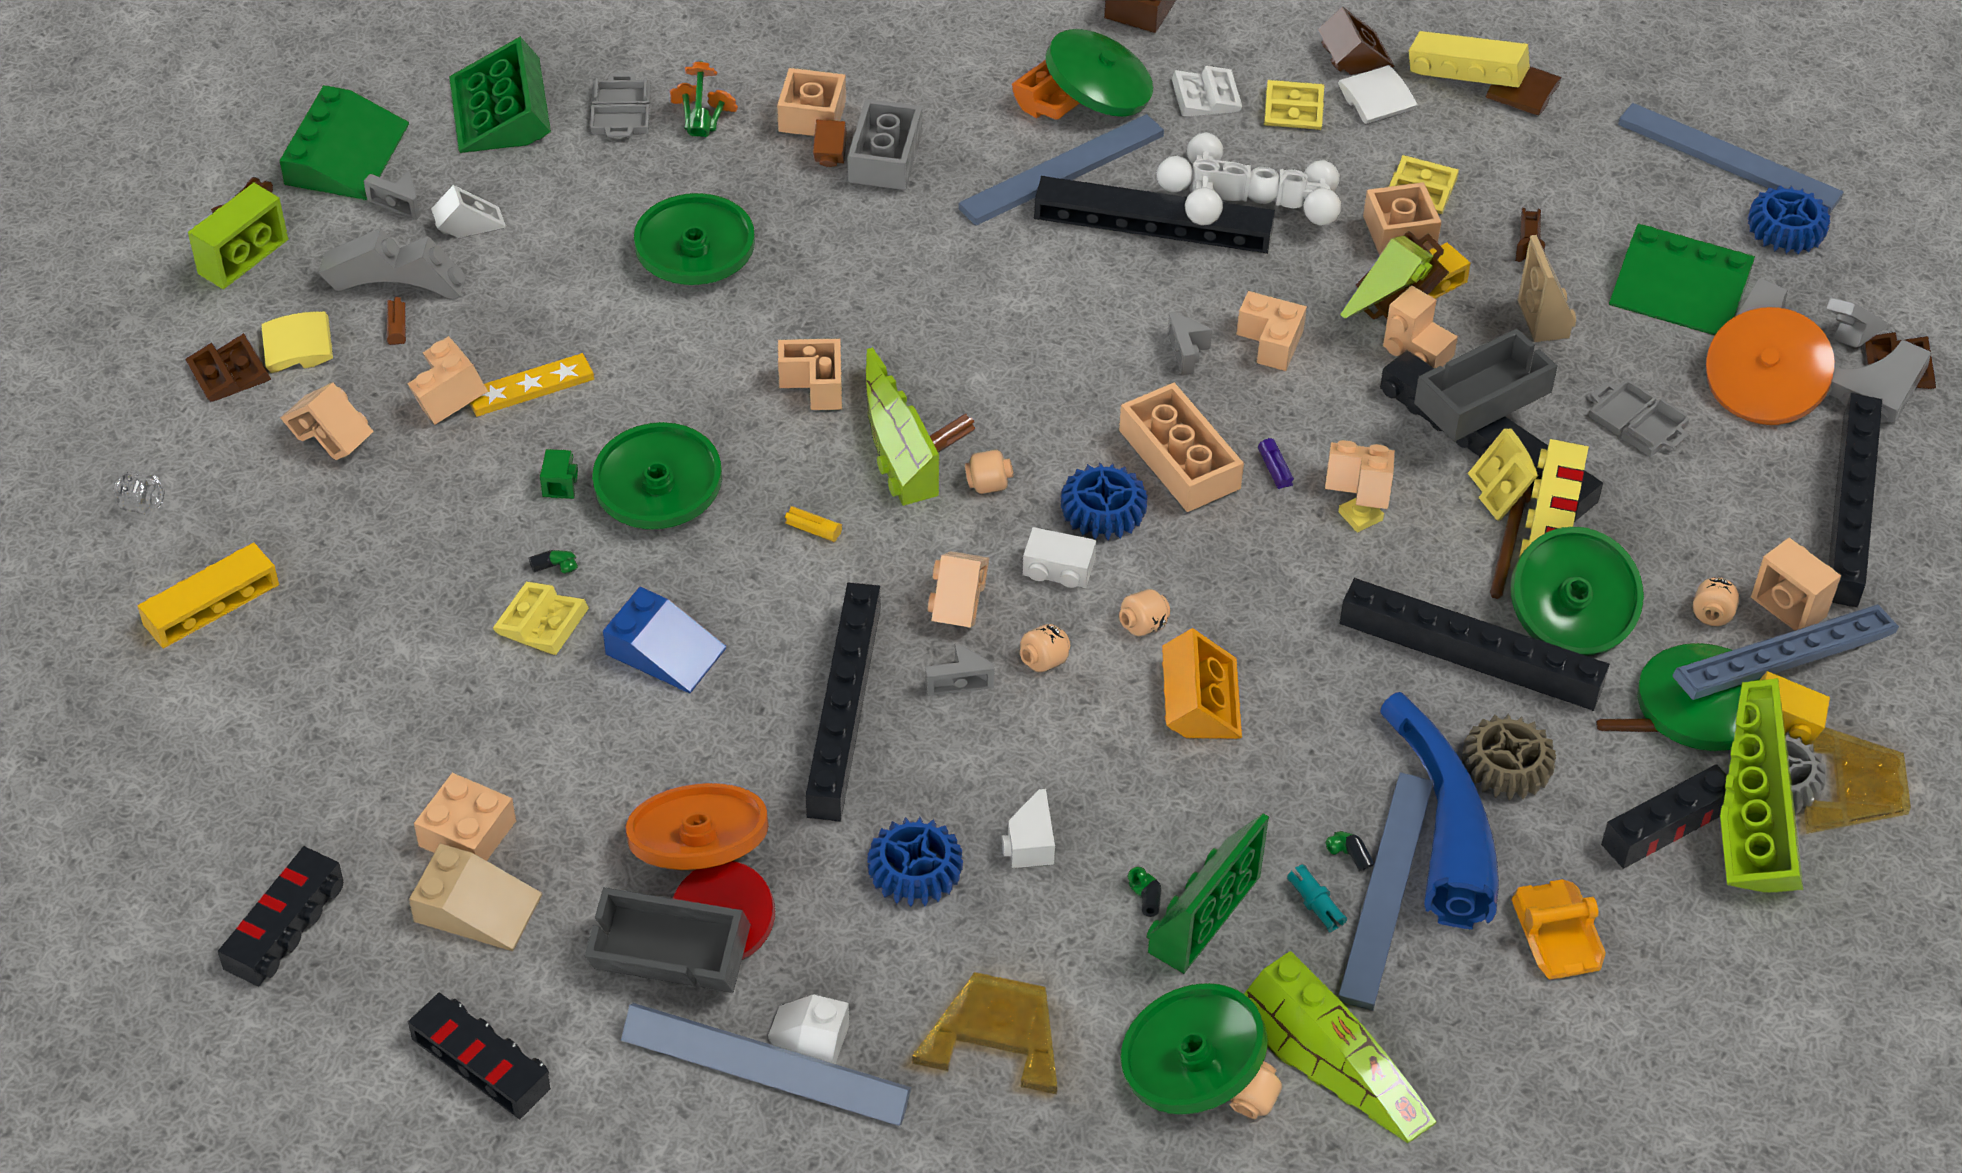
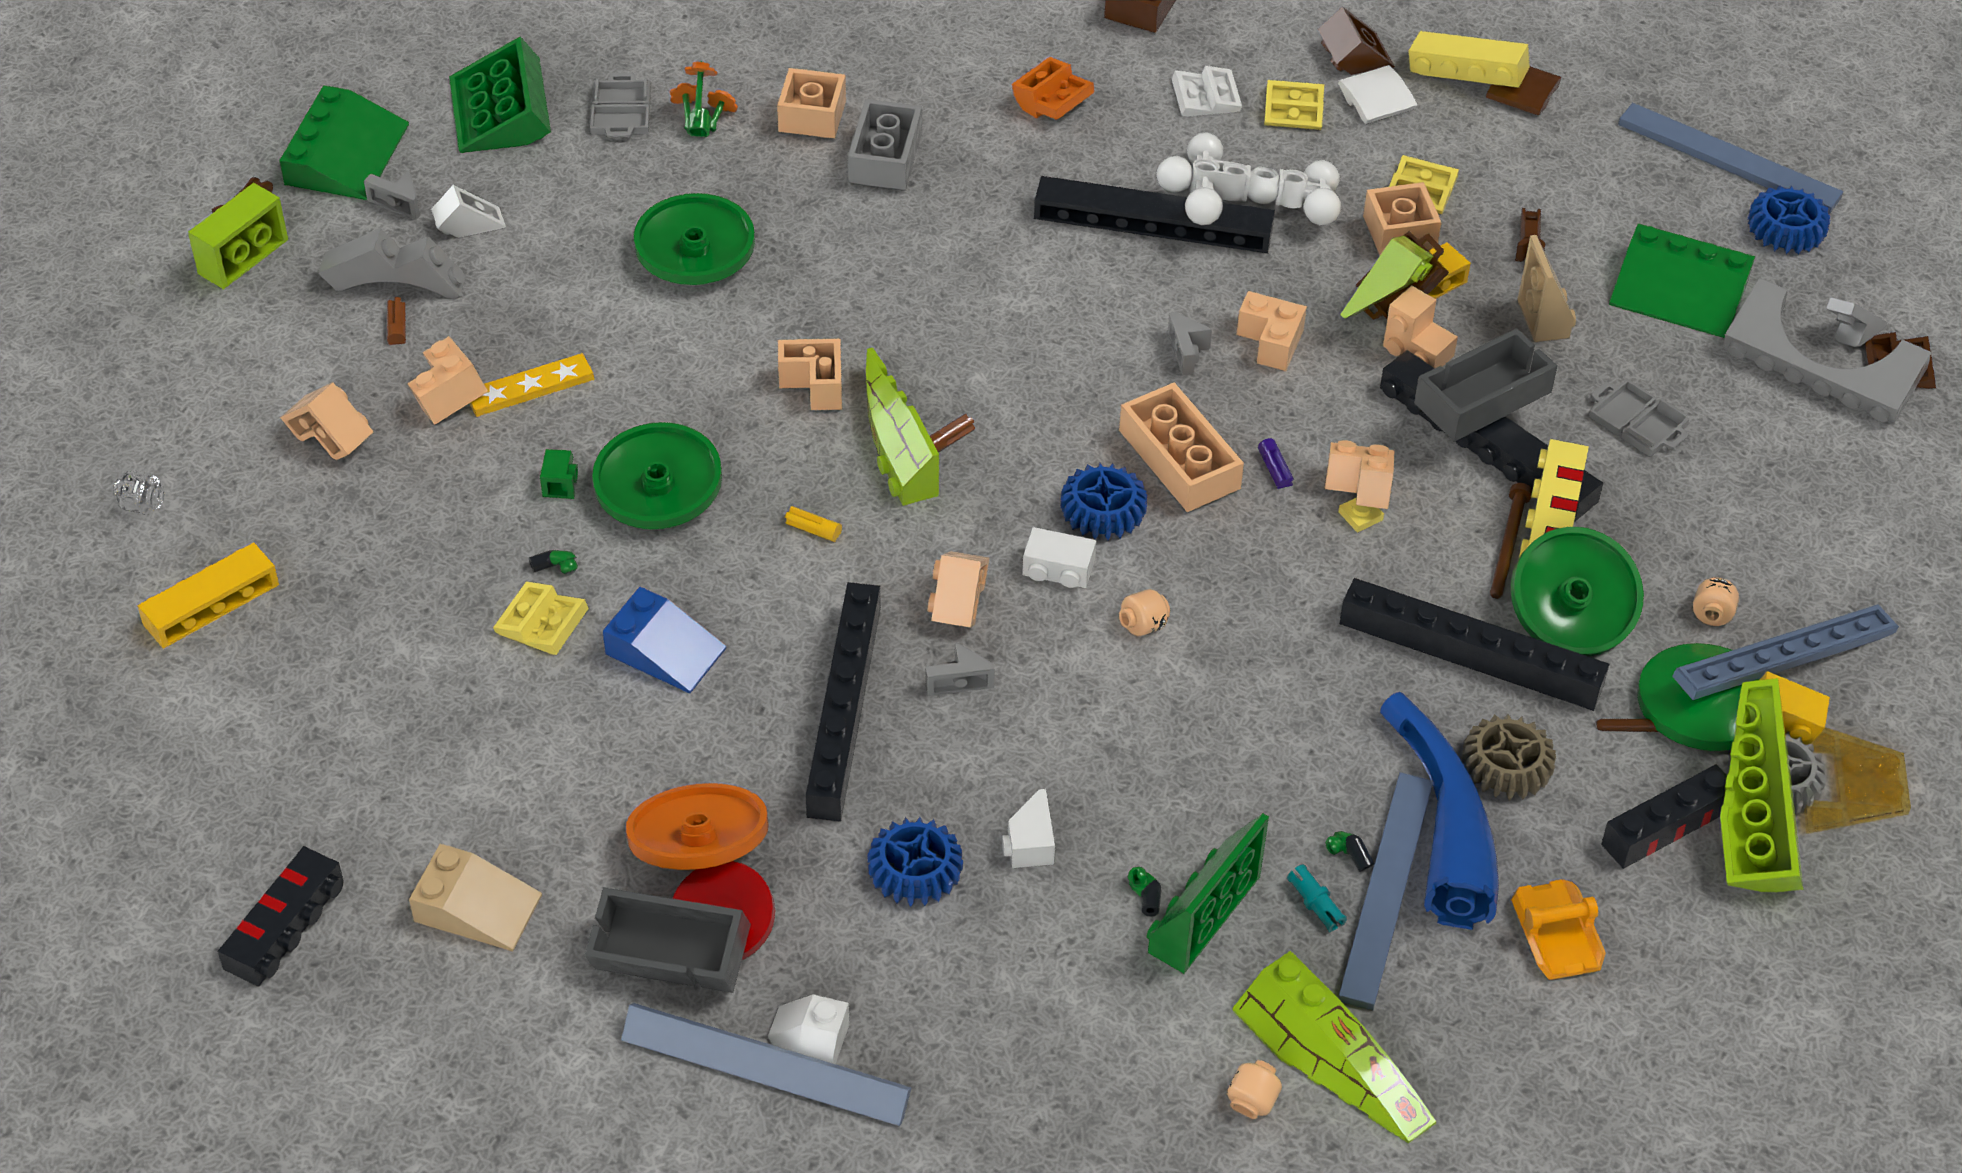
(214, 376): reddish brown slope -> none
(296, 340): light yellow slope -> none
(465, 818): light nougat brick -> none
(480, 1054): black brick -> none
(830, 142): dark orange brick -> none
(988, 471): light nougat head -> none
(996, 1016): clear yellow wing -> none
(1044, 648): light nougat head -> none
(1064, 166): sand blue tile -> none
(1099, 72): green dish -> none
(1194, 1048): green dish -> none
(1200, 688): light orange slope -> none
(1503, 473): light yellow slope -> none
(1770, 365): orange dish -> none
(1795, 585): light nougat brick -> none
(1855, 497): black brick -> none

